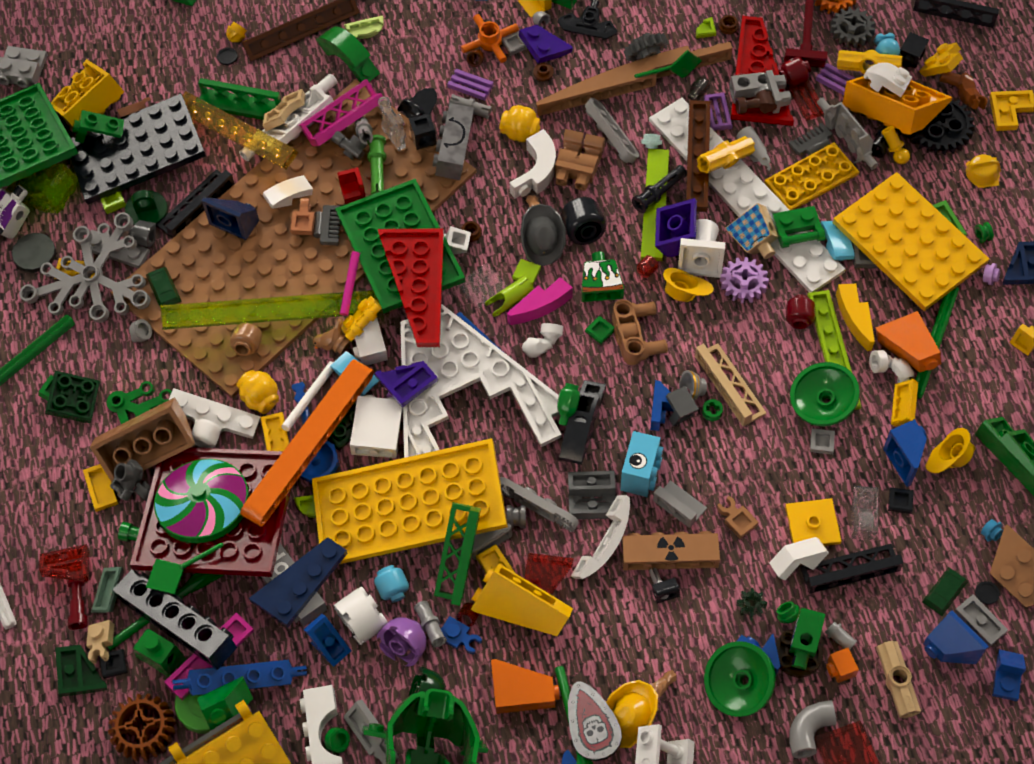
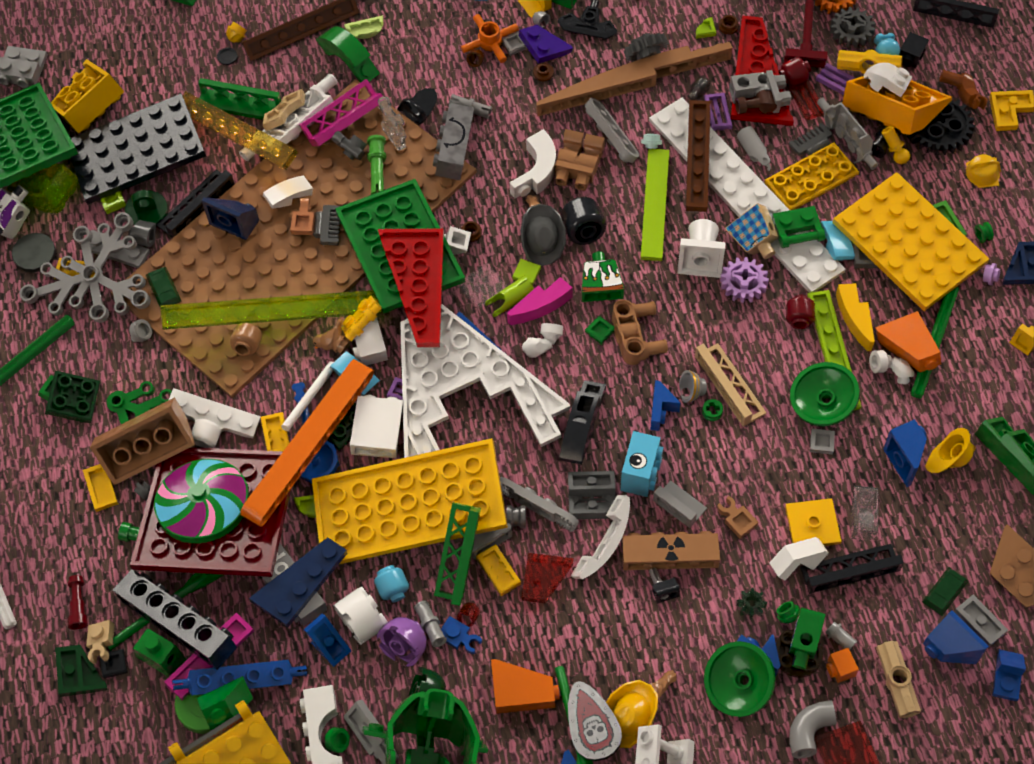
(66, 564): clear red wing -> none
(97, 123): green bracket -> none
(105, 597): sand green tile -> none
(125, 478): dark grey plate -> none
(133, 107): nougat plate -> none
(162, 725): dark orange gear -> none
(167, 575): green piece -> none
(258, 391): yellow hair -> none
(349, 285): dark pink bar -> none
(351, 185): red panel -> none
(364, 130): light grey pin -> none
(407, 381): dark purple wing -> none
(422, 131): black brick -> none
(471, 81): medium lavender tile -> none
(519, 123): yellow hair -> none
(520, 602): yellow slope -> none
(567, 402): green plant -> none
(647, 266): clear red piece -> none
(653, 192): black pin -> none
(674, 223): dark purple slope -> none
(681, 66): green piece -> none
(682, 404): dark grey panel -> none
(685, 286): yellow piece -> none
(725, 154): yellow piece -> none
(900, 500): black tile -> none
(904, 402): yellow plate -> none
(943, 60): yellow plate -> none
(987, 592): black piece -> none
(992, 530): dark azure plate -> none

